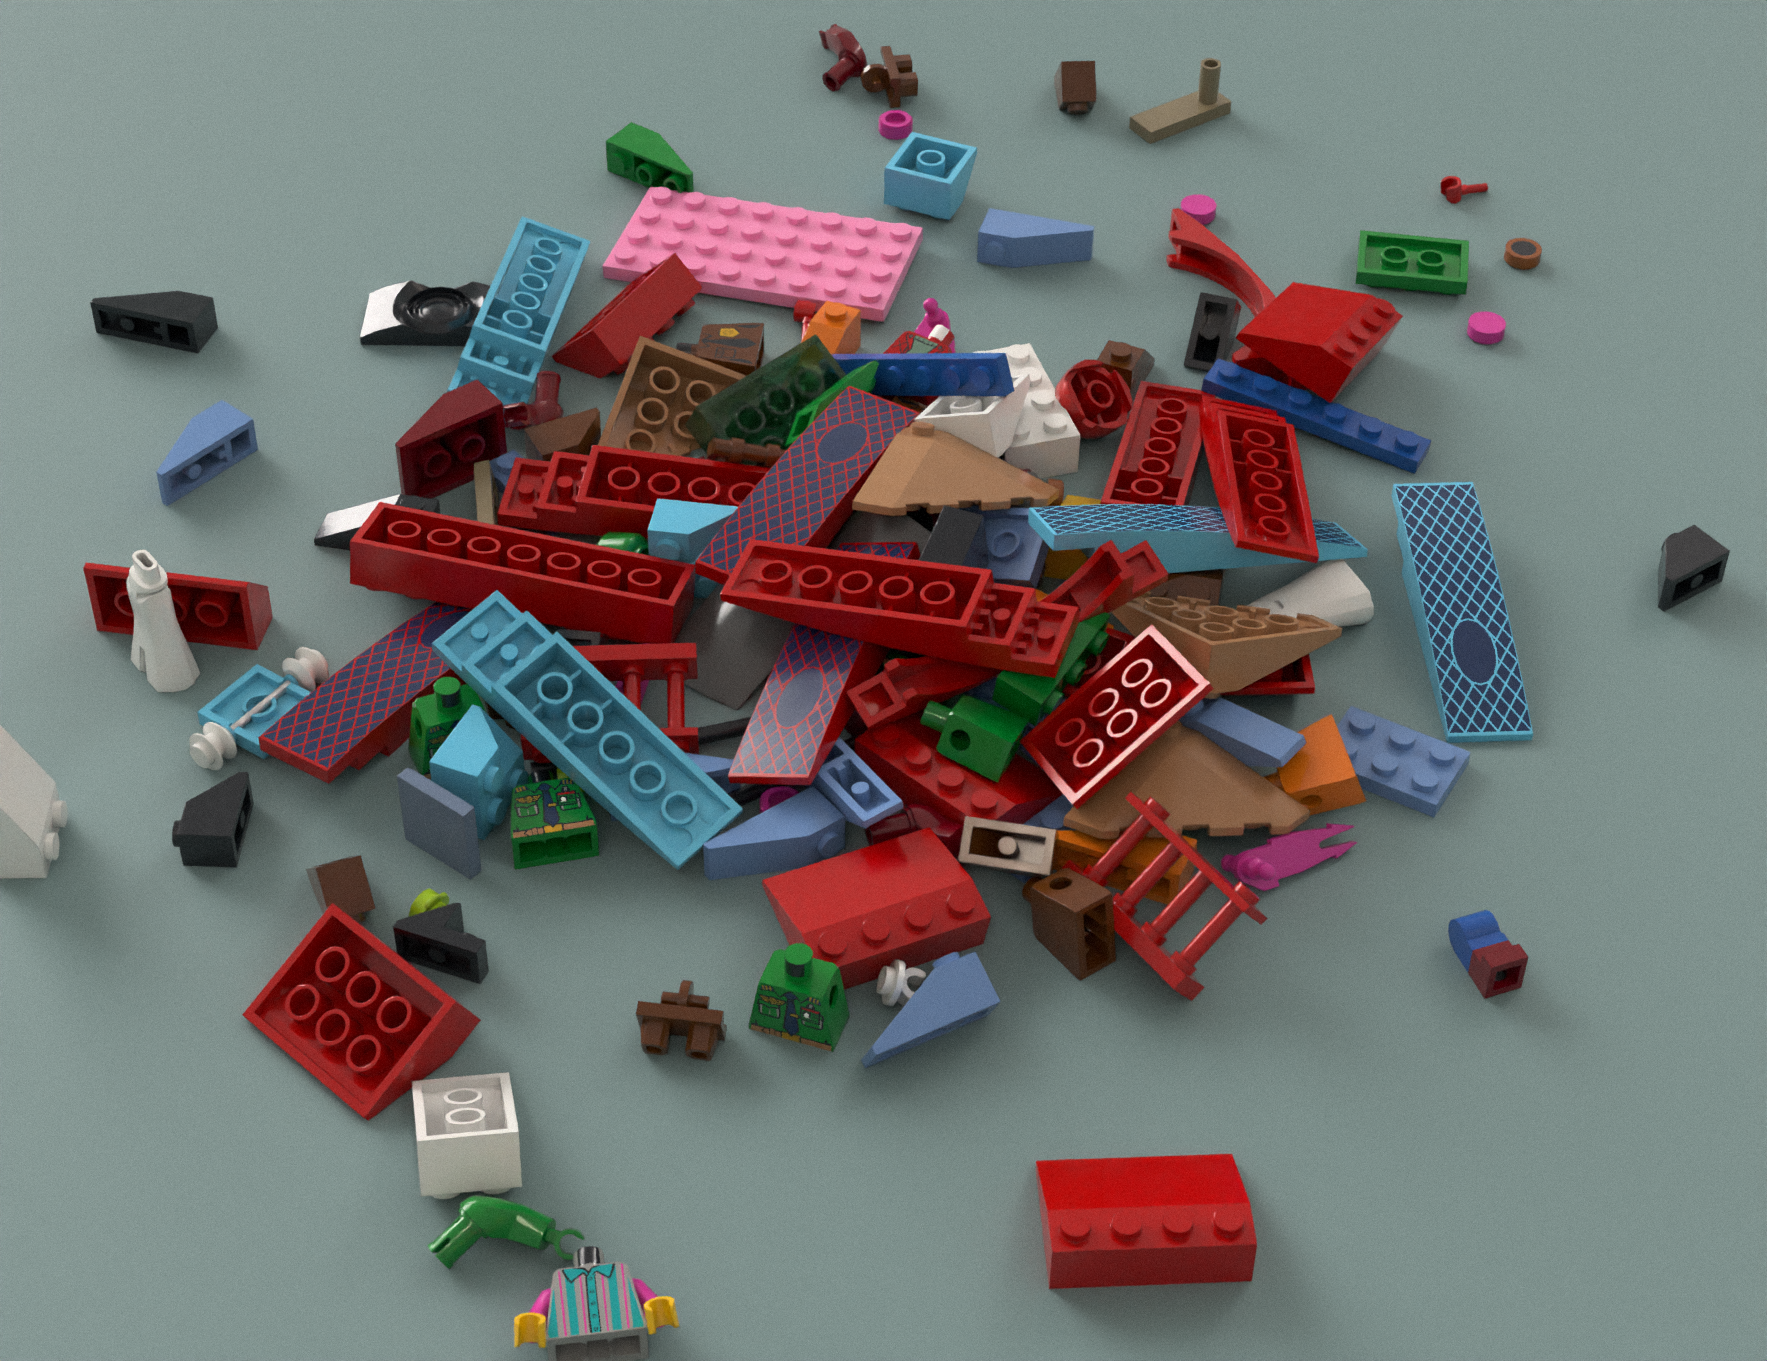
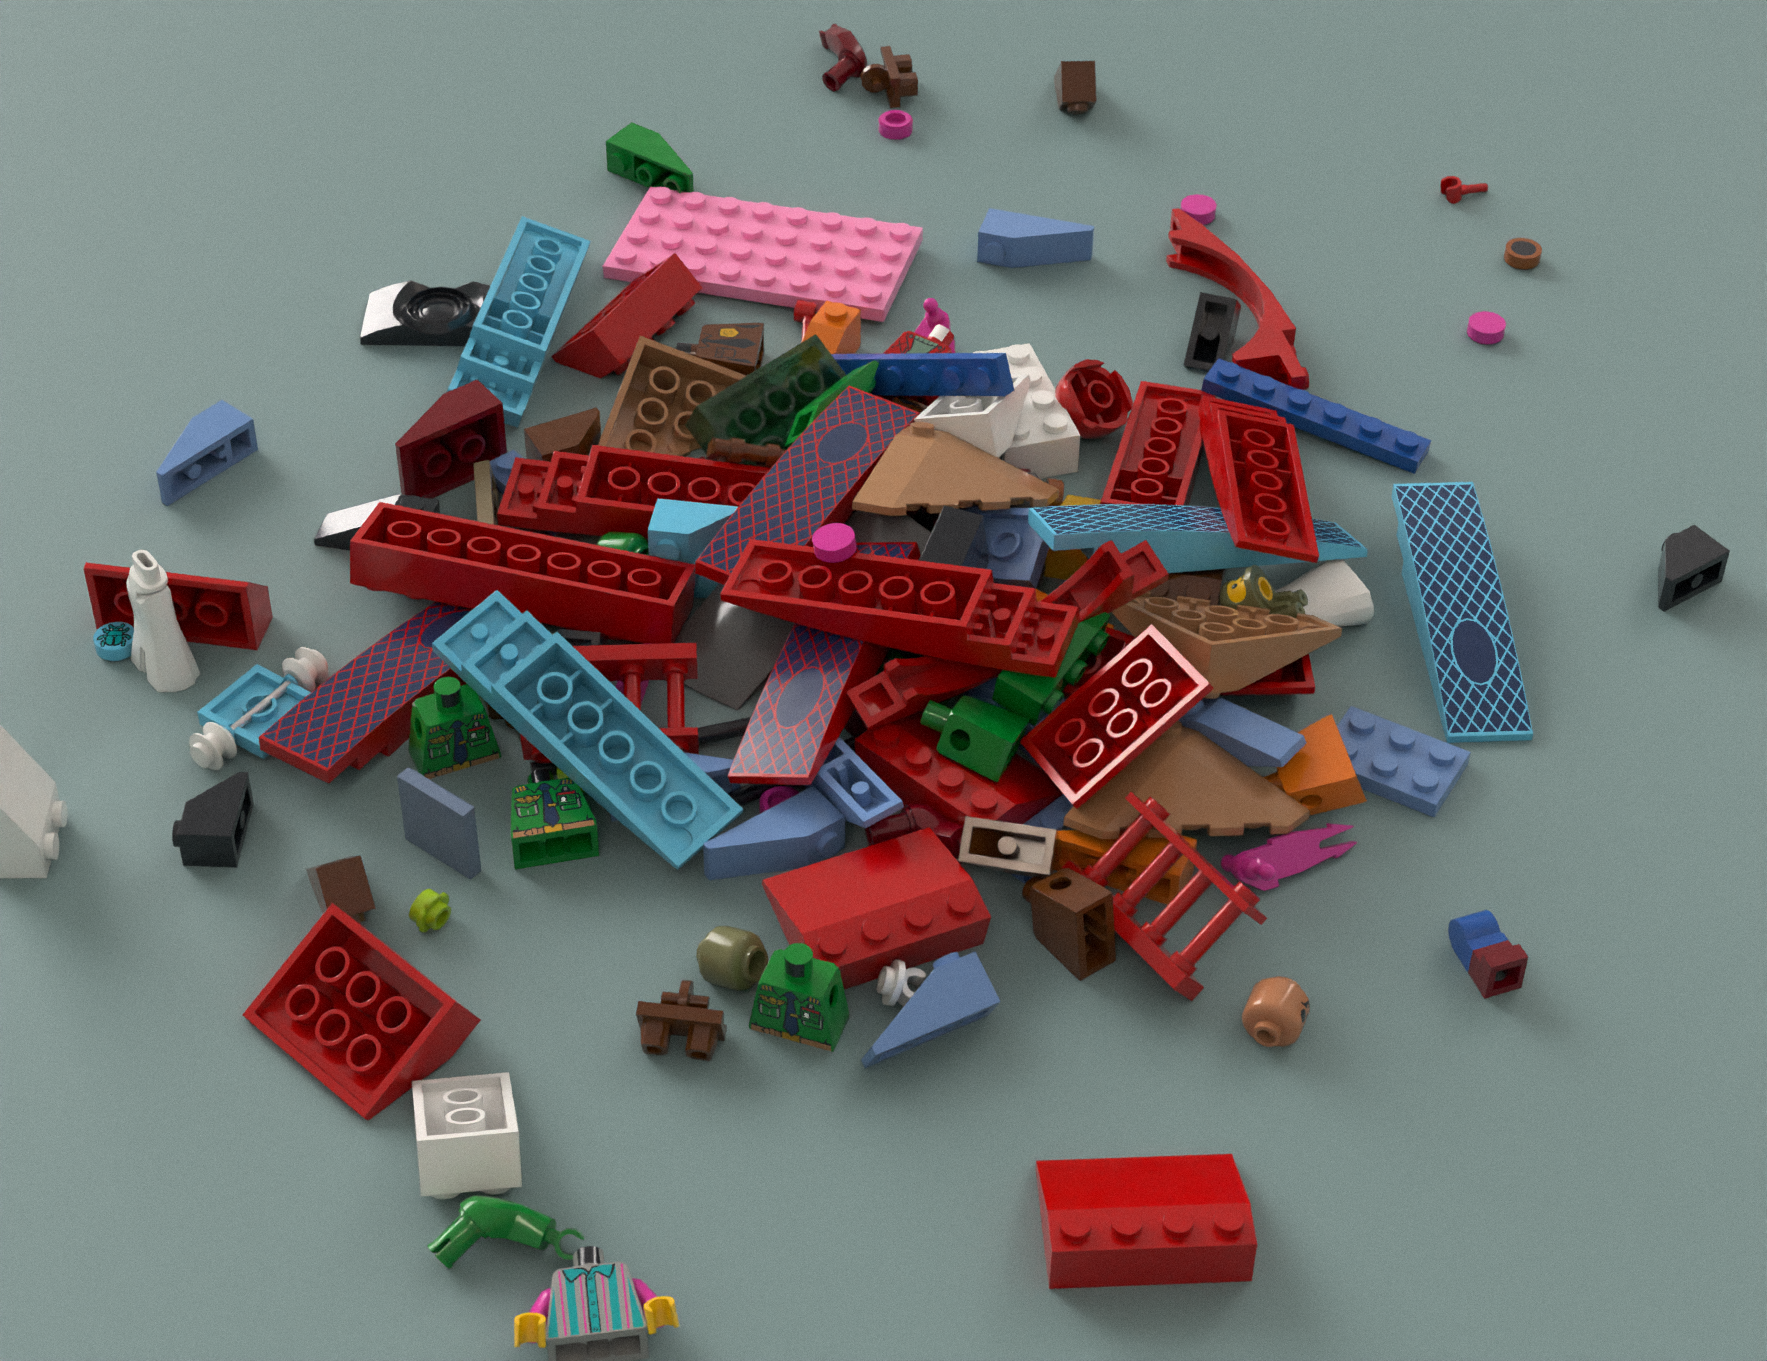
(114, 641): none -> medium azure tile
(162, 318): black slope -> none
(439, 943): black slope -> none
(480, 767): medium azure slope -> none
(542, 410): dark red arm -> none
(731, 958): none -> olive head
(834, 542): none -> dark pink tile
(929, 175): medium azure slope -> none
(1129, 361): reddish brown slope -> none
(1185, 111): dark tan piece -> none
(1256, 591): none -> olive piece
(1278, 1010): none -> nougat head
(1321, 335): red slope -> none
(1412, 262): green plate -> none

